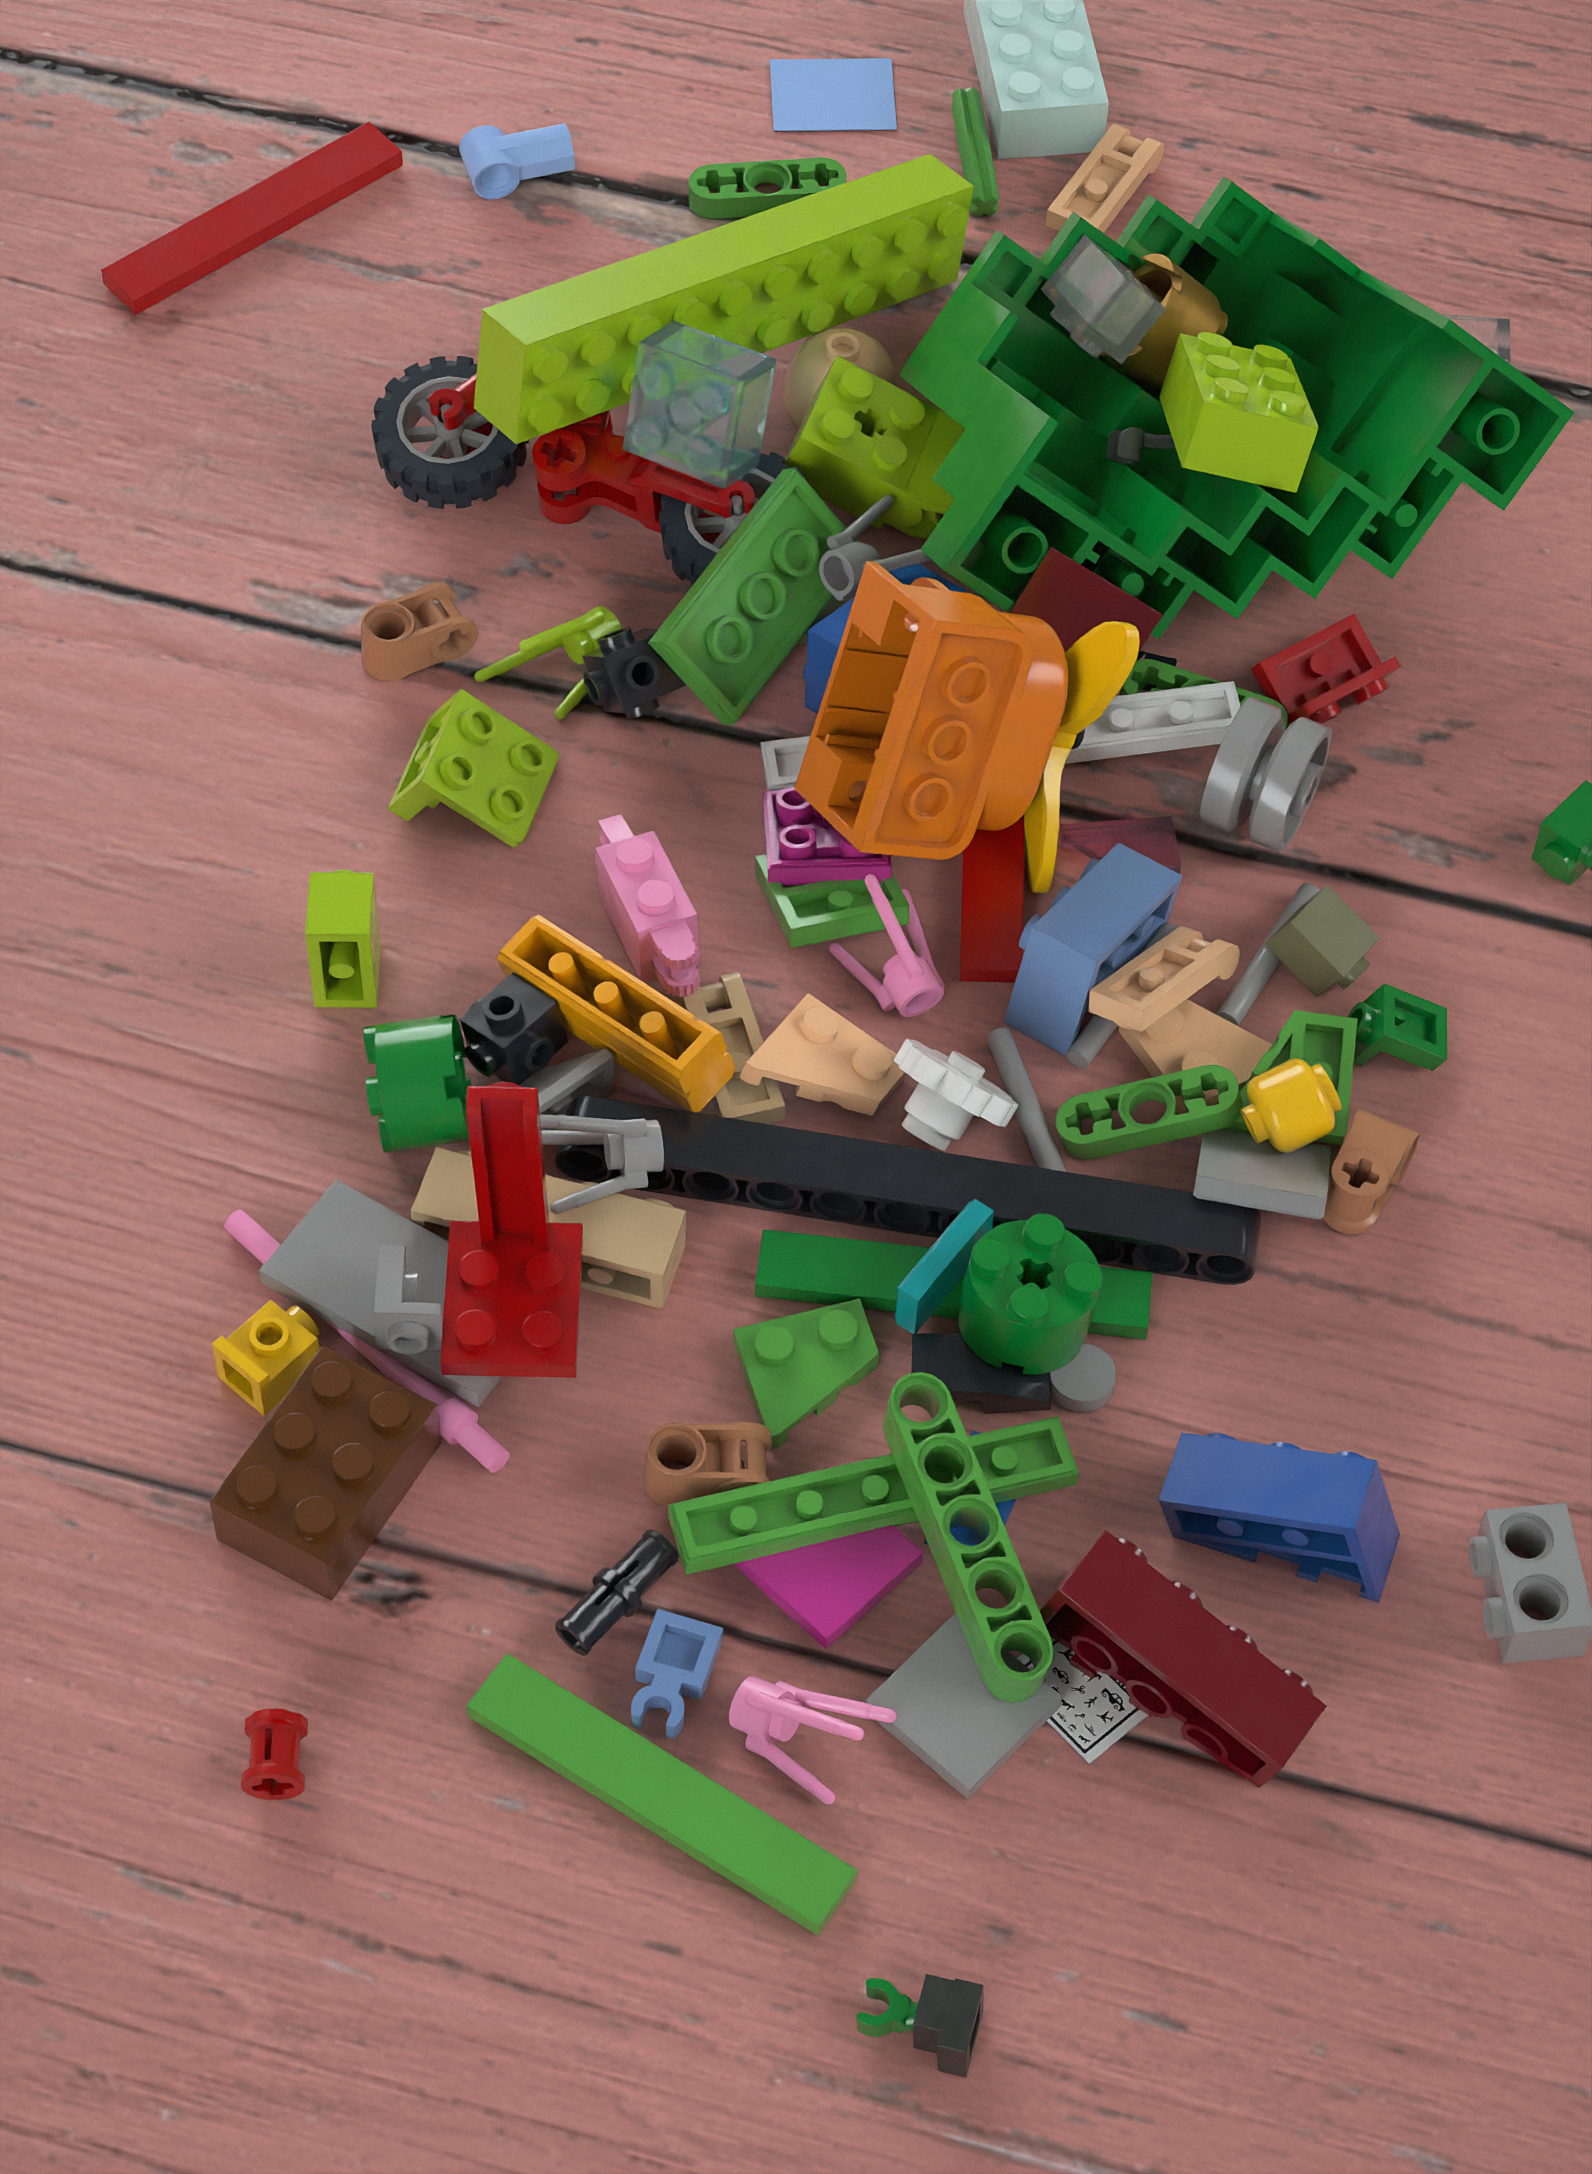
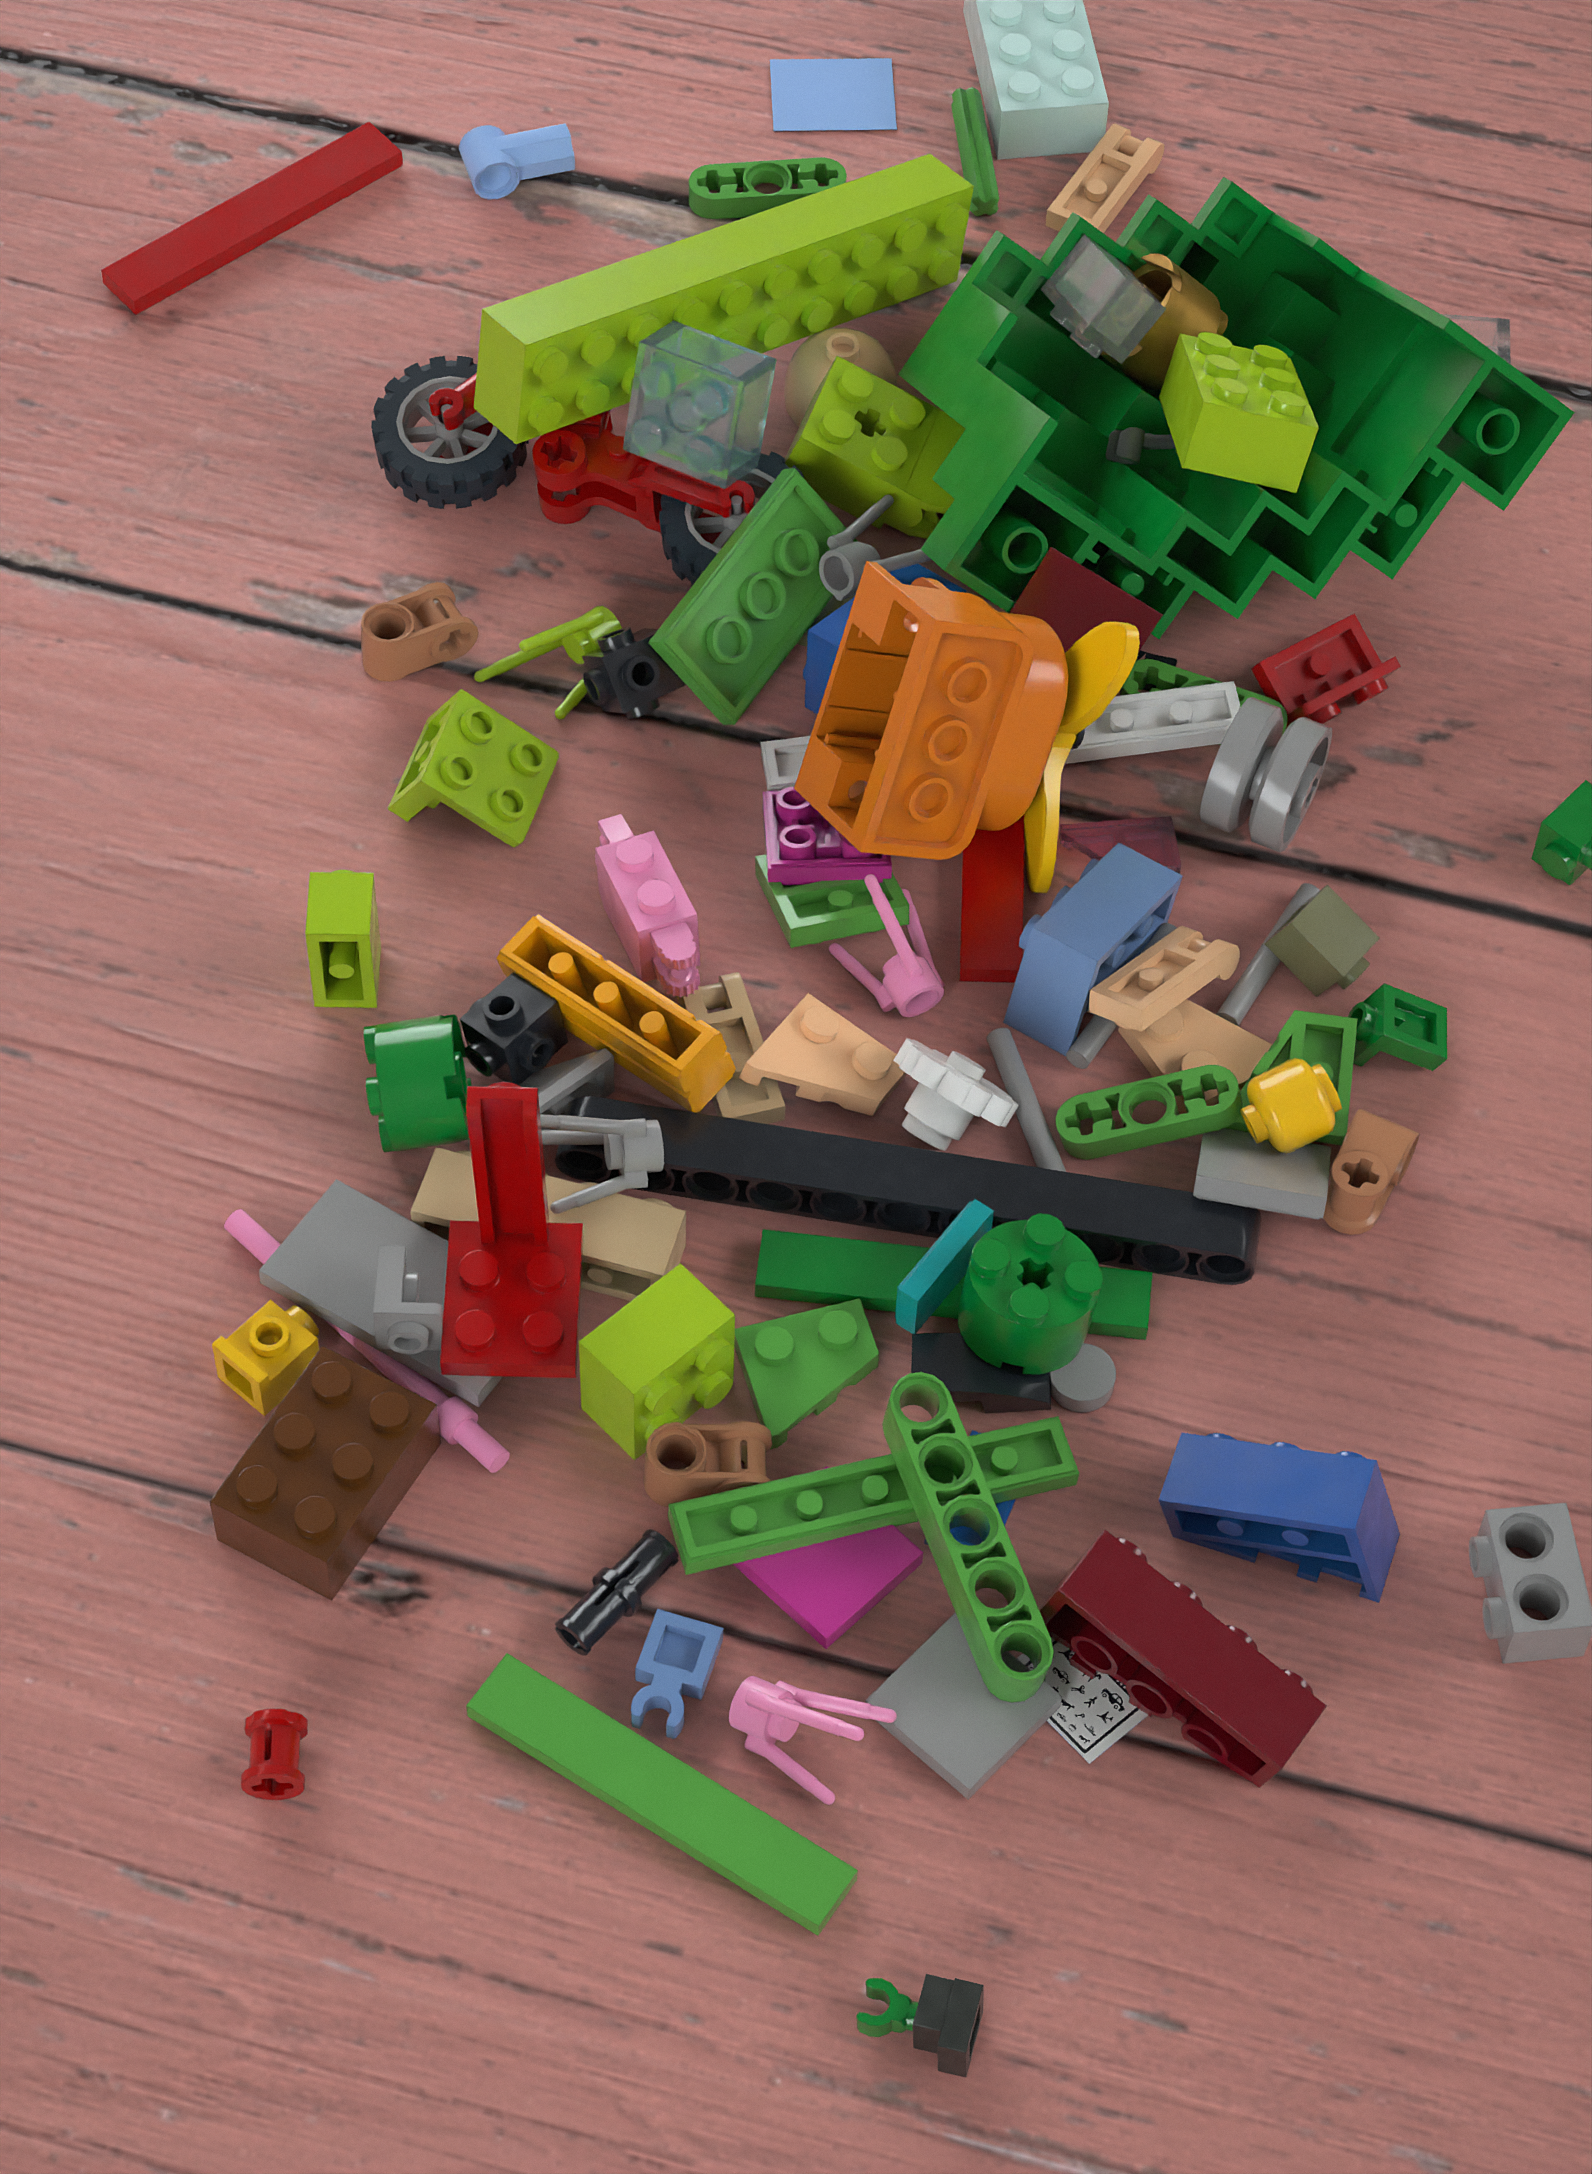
(657, 1360): none -> lime brick

